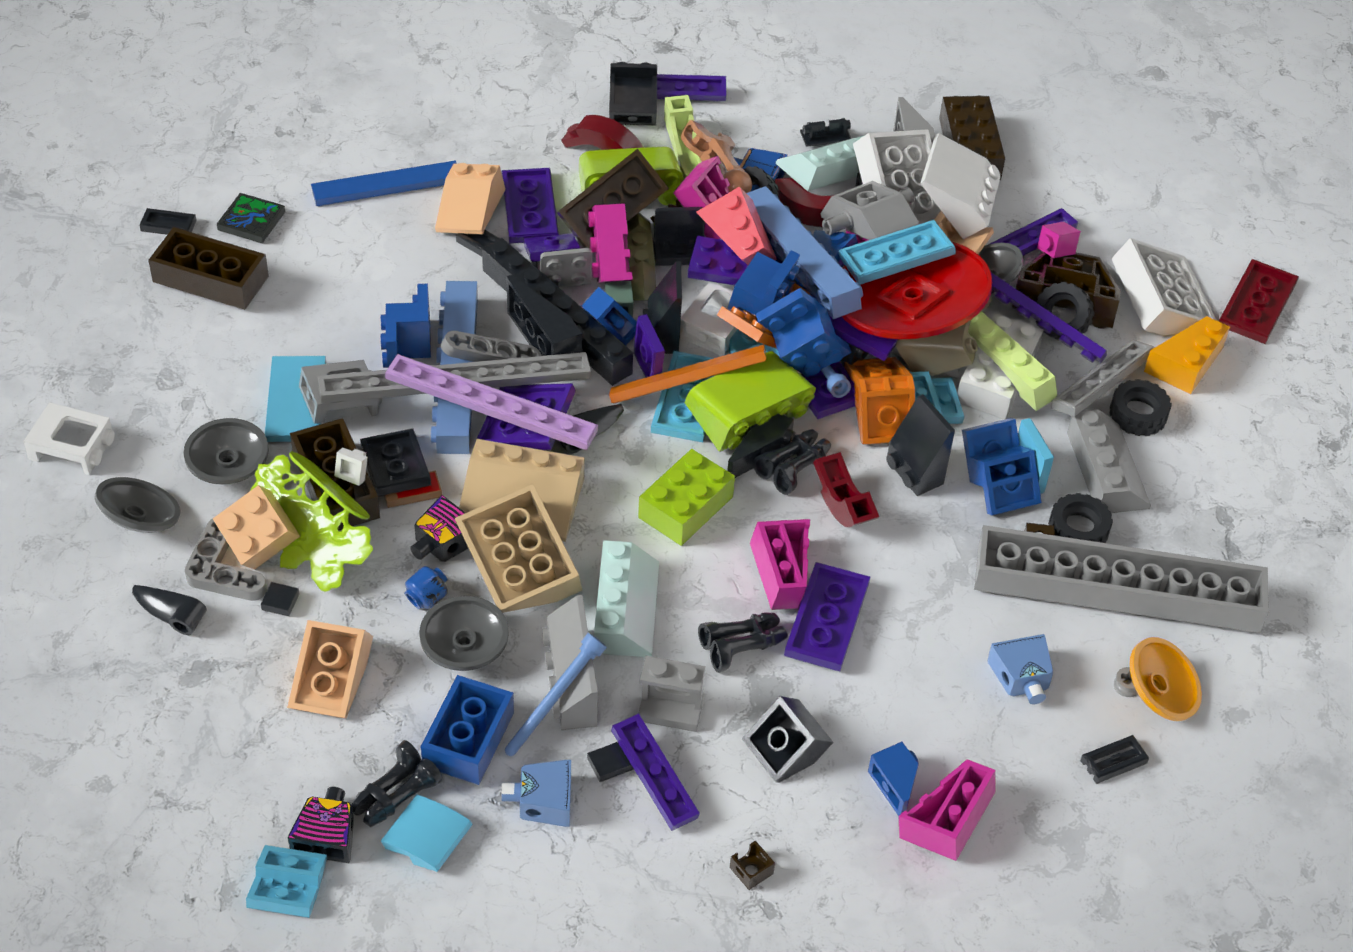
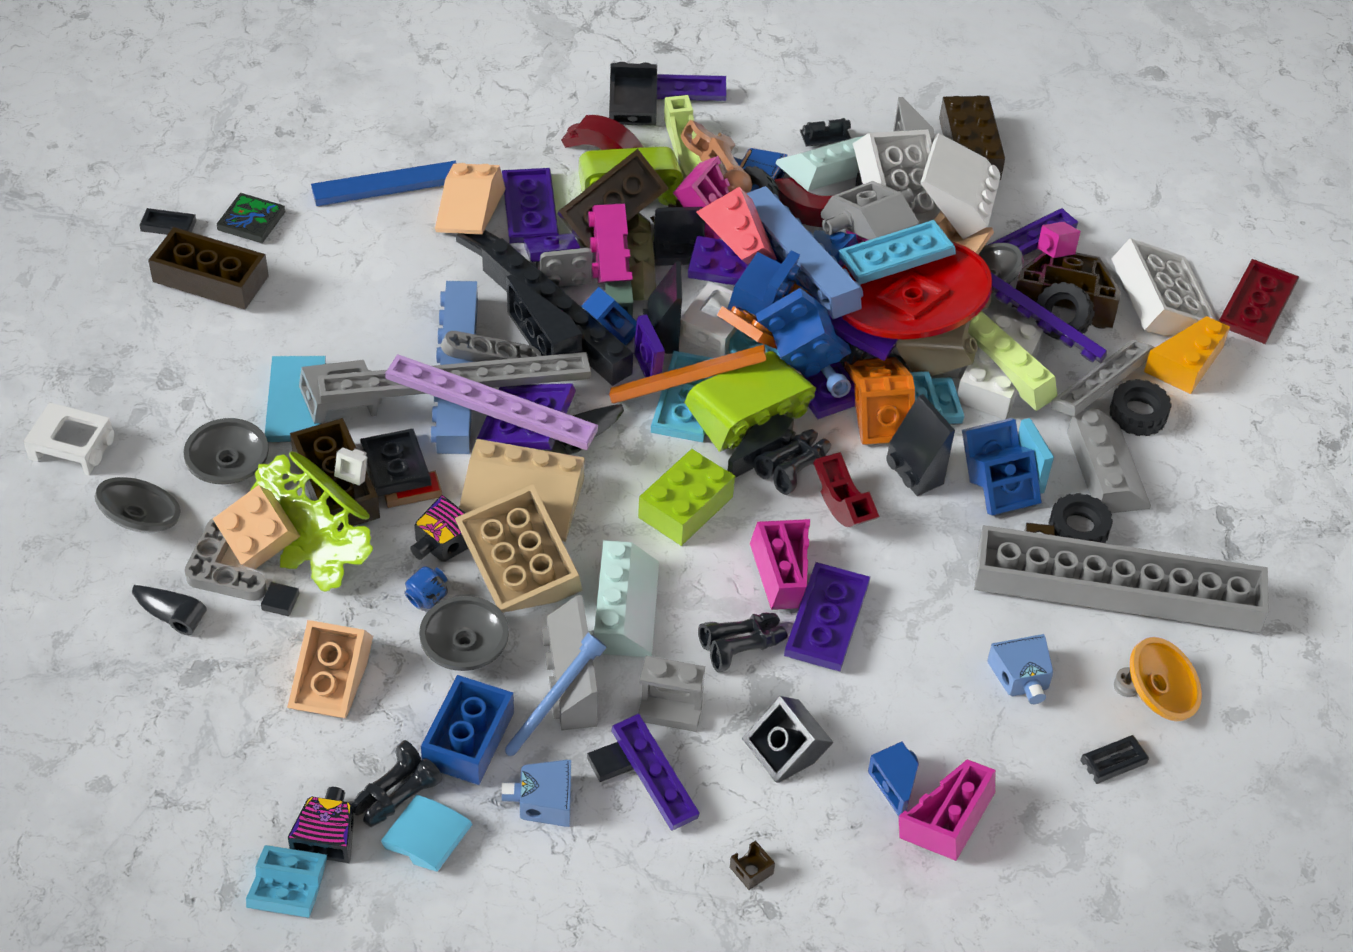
(407, 328): blue bracket -> none

